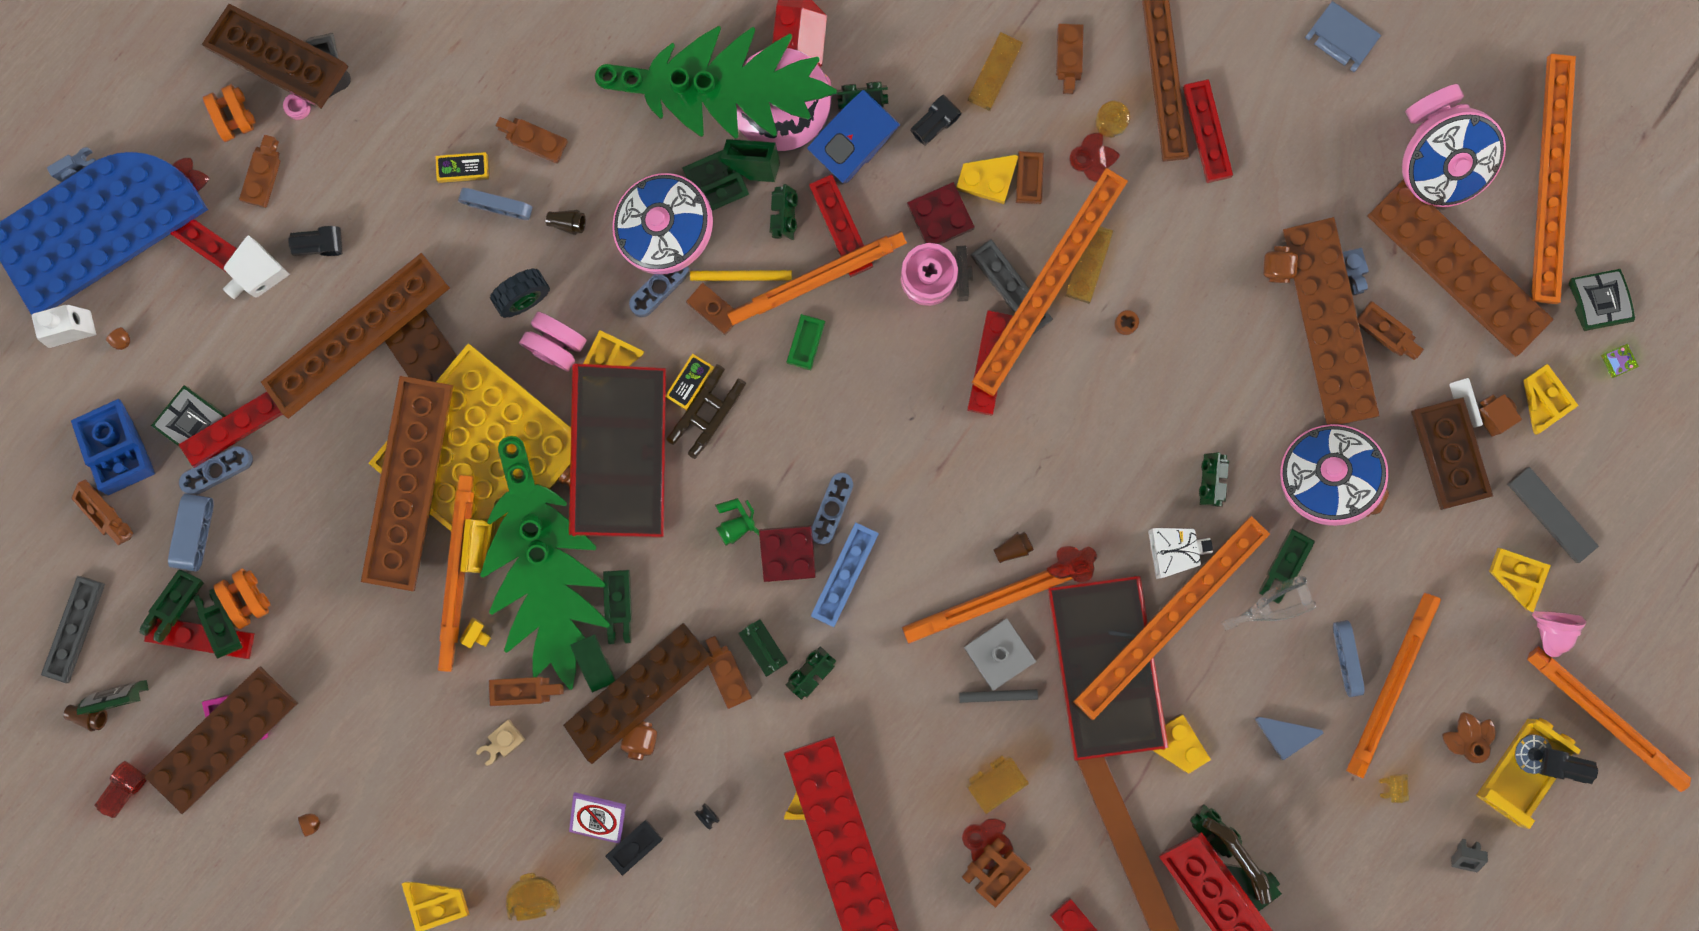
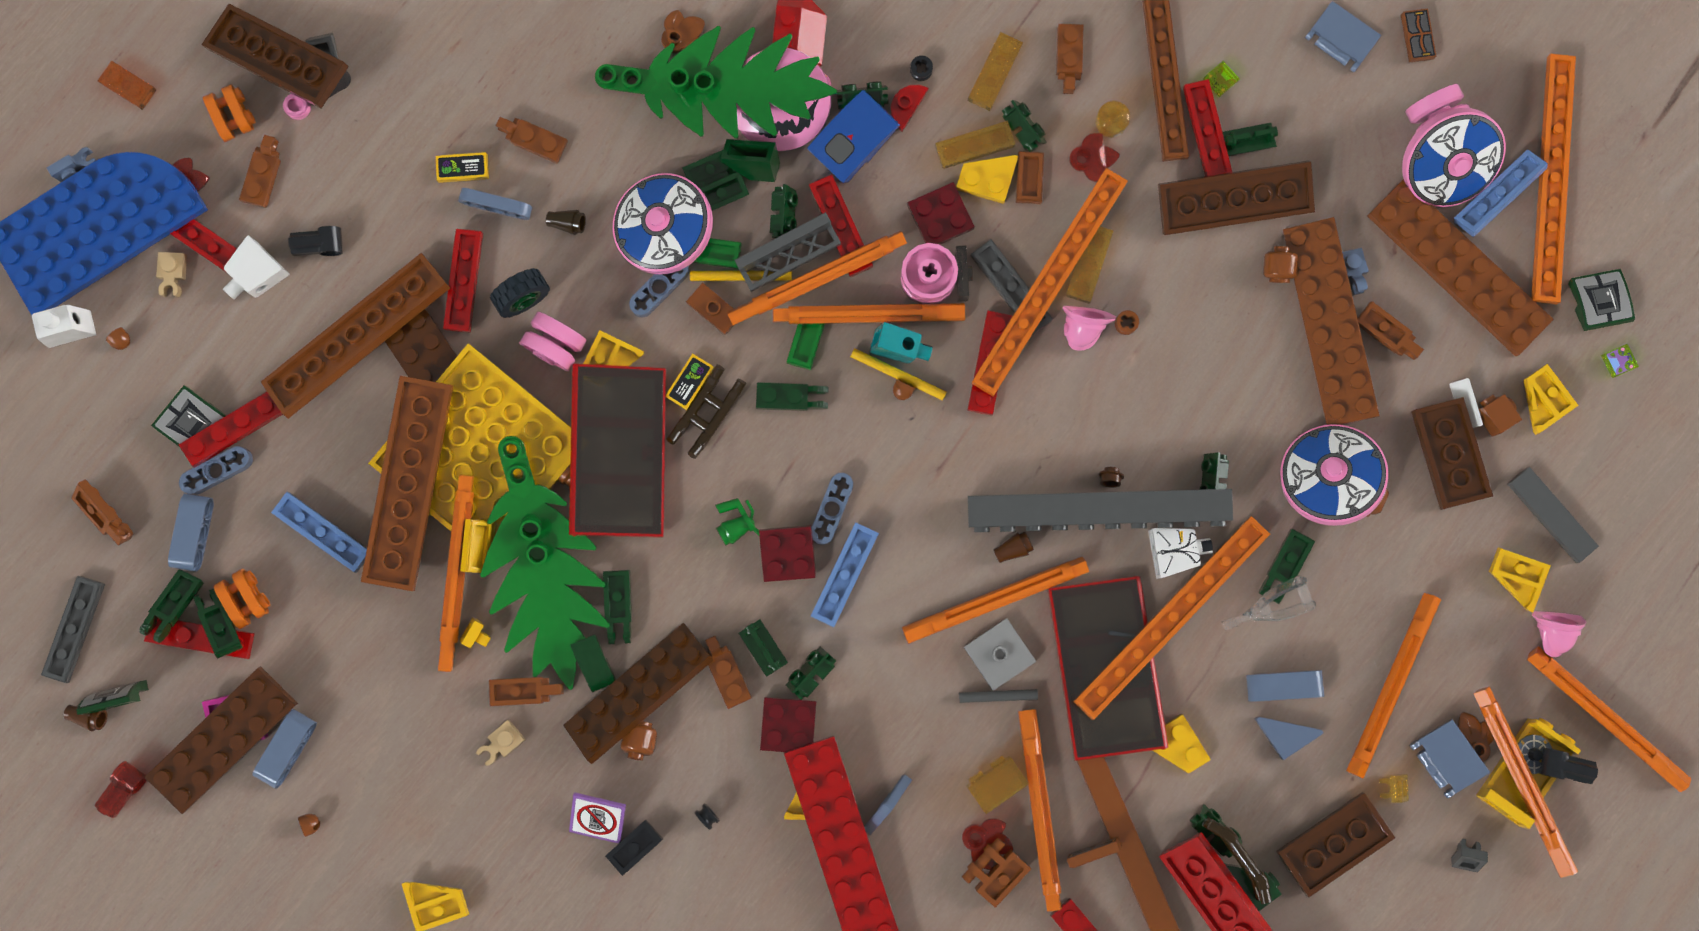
(112, 447): blue slope -> none
(127, 85): none -> clear orange plate
(171, 268): none -> tan plate
(284, 748): none -> sand blue beam
(321, 531): none -> medium blue plate
(463, 280): none -> red plate
(531, 897): clear yellow cylinder -> none
(683, 29): none -> dark orange plate
(720, 253): none -> green tile
(783, 243): none -> dark grey fence
(787, 724): none -> dark red plate
(788, 396): none -> dark green hinge
(870, 313): none -> orange piece
(887, 804): none -> sand blue tile
(888, 344): none -> teal torso
(898, 374): none -> yellow bar
(902, 390): none -> dark orange hinge
(906, 103): none -> red plate
(929, 67): none -> black bush
(941, 115): black piece -> none
(975, 144): none -> clear yellow plate
(1030, 132): none -> dark green hinge
(1040, 809): none -> orange piece
(1074, 564): clear red plate -> none
(1084, 326): none -> bright pink piece
(1094, 852): none -> dark orange tile
(1100, 508): none -> dark grey brick
(1111, 477): none -> reddish brown plate
(1221, 78): none -> clear neon green tile
(1236, 197): none -> reddish brown plate
(1250, 139): none -> dark green hinge
(1285, 686): none -> sand blue beam
(1335, 844): none -> reddish brown plate
(1348, 658): sand blue beam -> none
(1418, 35): none -> tile
(1450, 758): none -> sand blue piece
(1500, 193): none -> medium blue plate
(1525, 783): none -> orange piece

